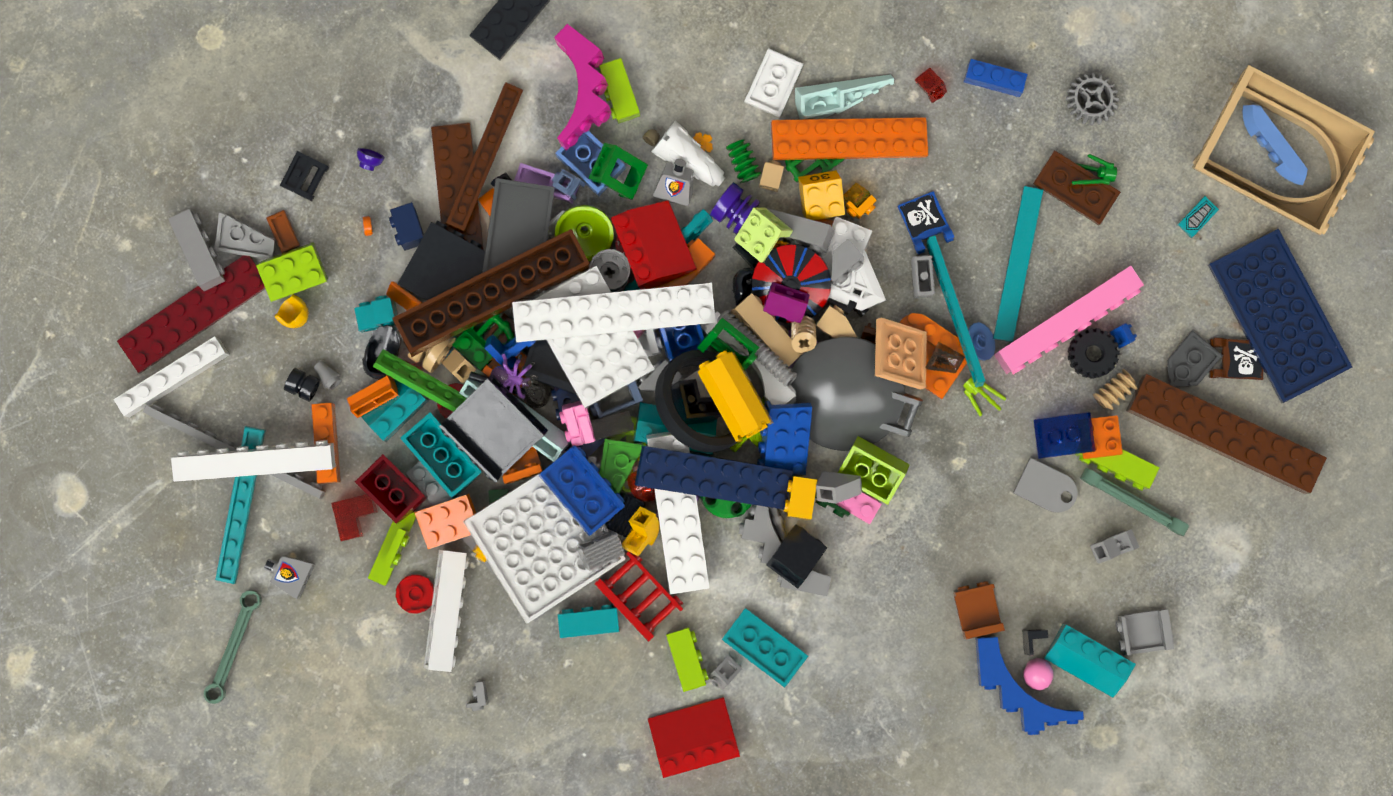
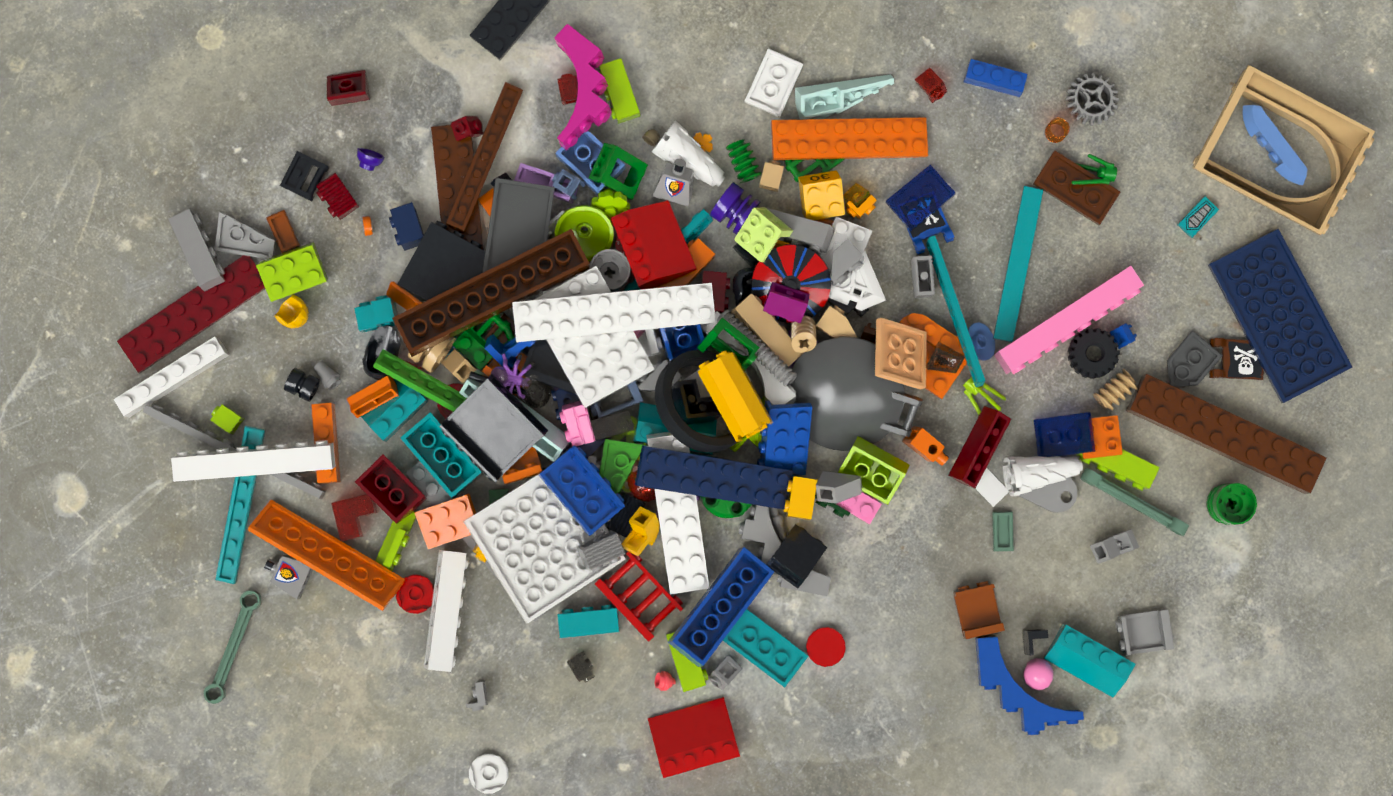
(226, 418): none -> lime brick
(326, 555): none -> orange plate
(337, 196): none -> dark red brick
(347, 88): none -> dark red slope
(467, 127): none -> dark red bracket
(488, 773): none -> white tile
(568, 88): none -> clear red brick
(581, 667): none -> clear smoke brick
(611, 202): none -> lime plant
(664, 681): none -> coral plate
(719, 285): none -> dark red brick
(721, 607): none -> blue brick
(825, 646): none -> red tile
(920, 197): none -> clear blue tile
(921, 440): none -> orange torso
(979, 447): none -> dark red brick
(991, 488): none -> white sticker
(1002, 531): none -> sand green tile
(1035, 472): none -> white cone
(1062, 122): none -> clear orange piece
(1242, 504): none -> green wheel

